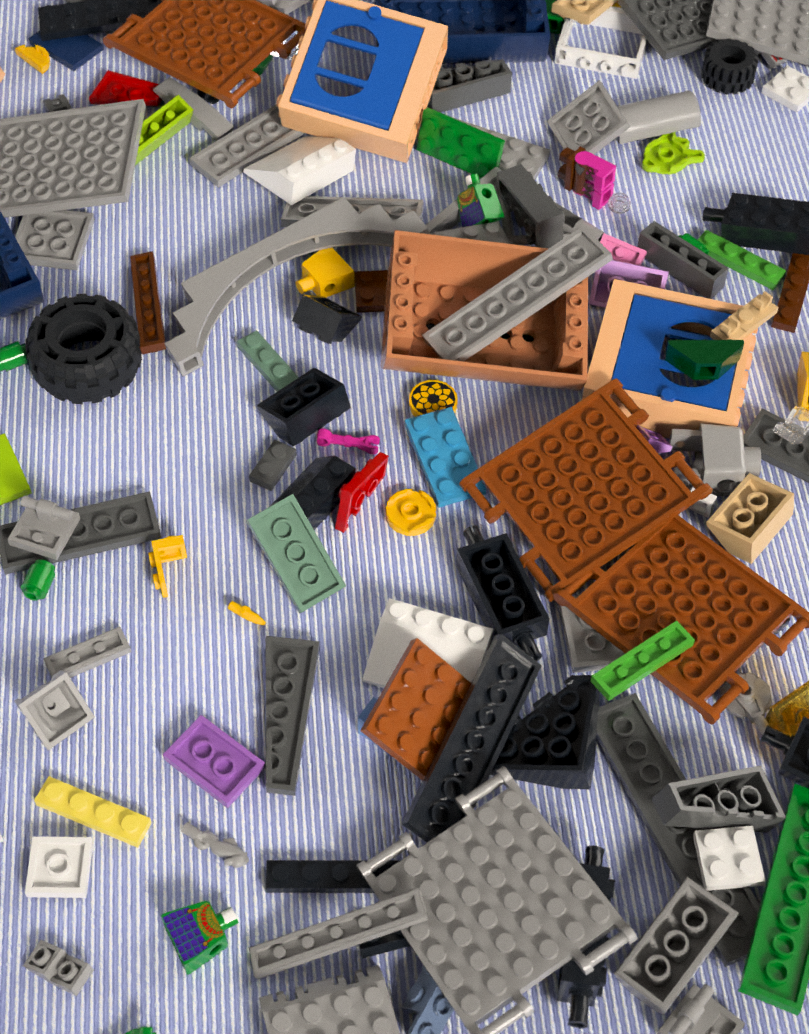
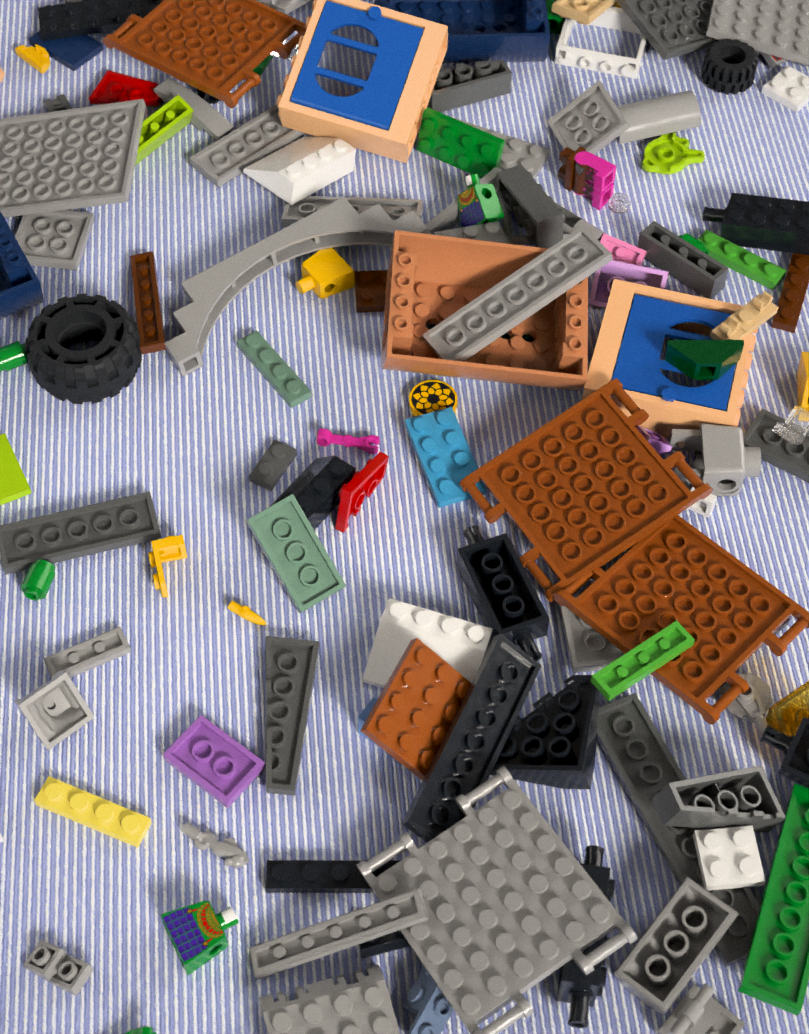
(43, 527): light grey plate -> none
(59, 867): white plate -> none
(304, 406): black slope -> none
(325, 318): black slope -> none
(410, 512): yellow tile -> none
(751, 517): tan slope -> none

